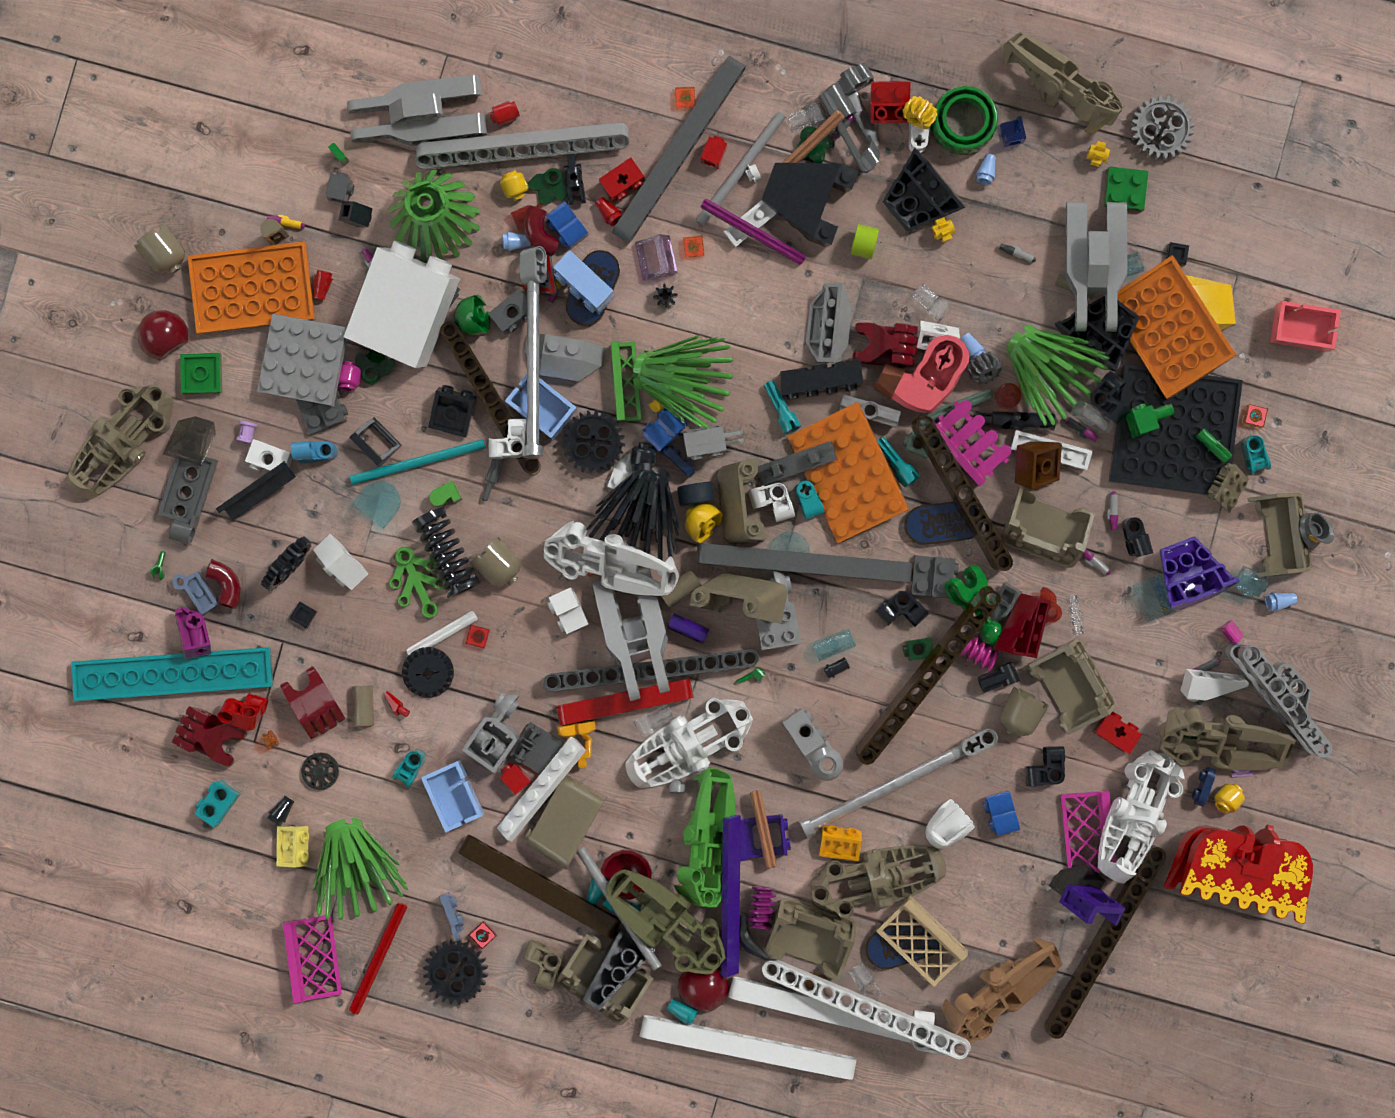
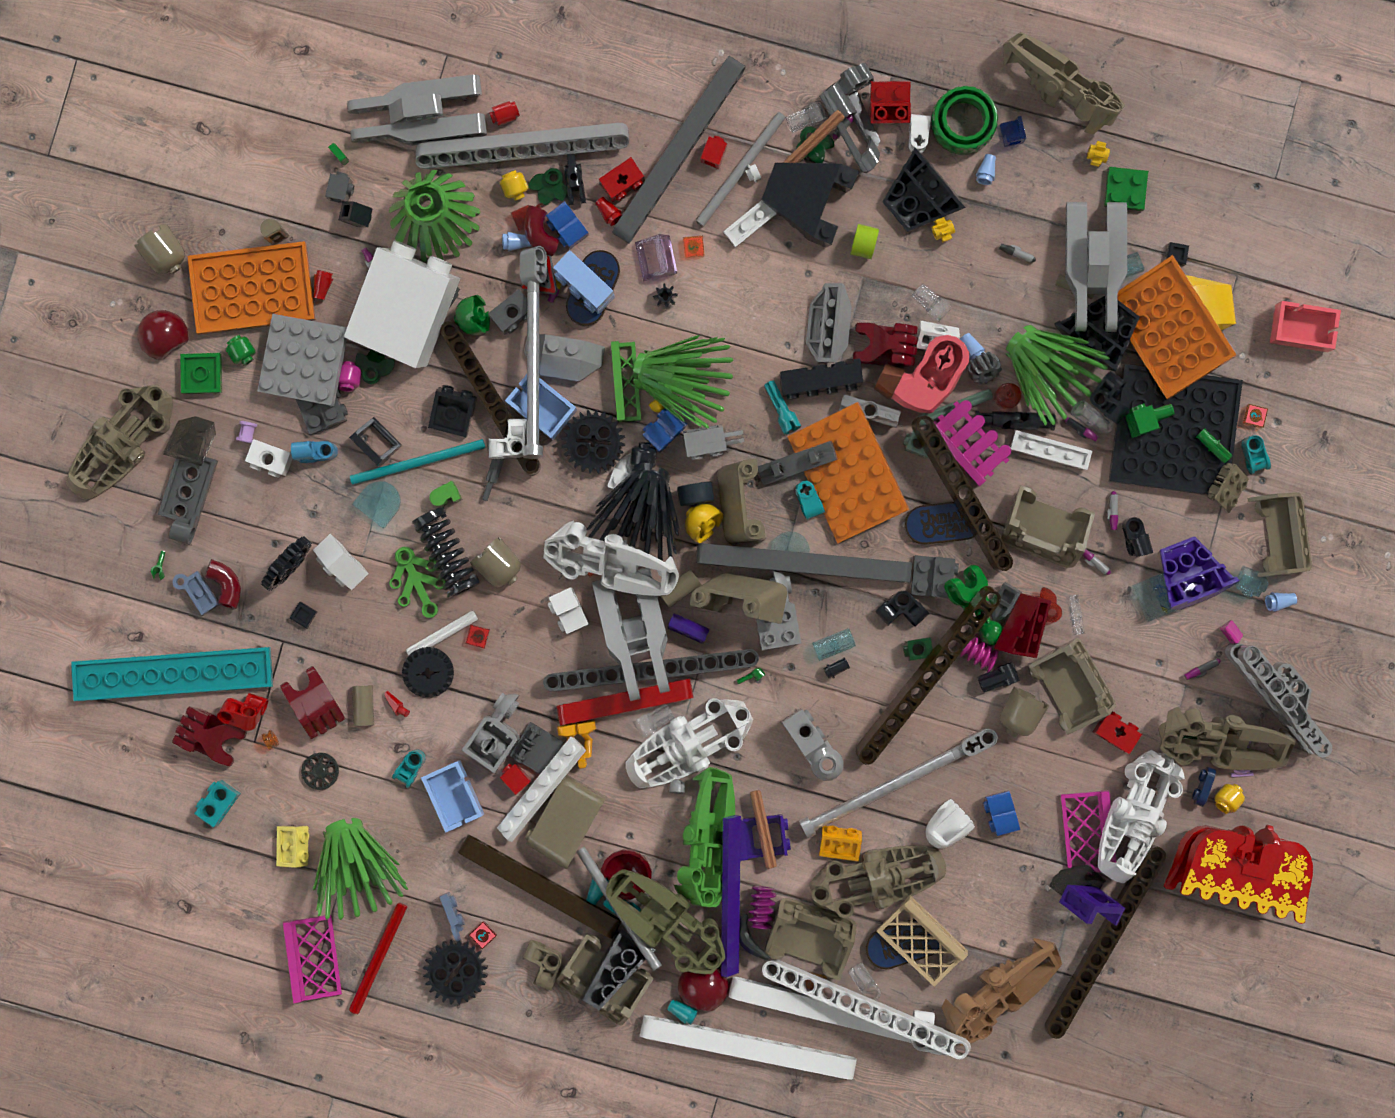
(193, 638): magenta piece -> none
(240, 350): none -> green head
(257, 491): black fence -> none
(281, 810): black cone -> none
(285, 221): yellow piece -> none
(685, 97): clear orange tile -> none
(685, 466): dark blue plate -> none
(753, 231): magenta axle -> none
(781, 506): white piece -> none
(904, 472): teal piece -> none
(919, 112): yellow gear -> none
(1037, 463): reddish brown slope -> none
(1053, 759): black piece -> none
(1178, 135): light grey gear -> none
(1208, 685): white slope -> none
(1315, 529): dark grey piece -> none

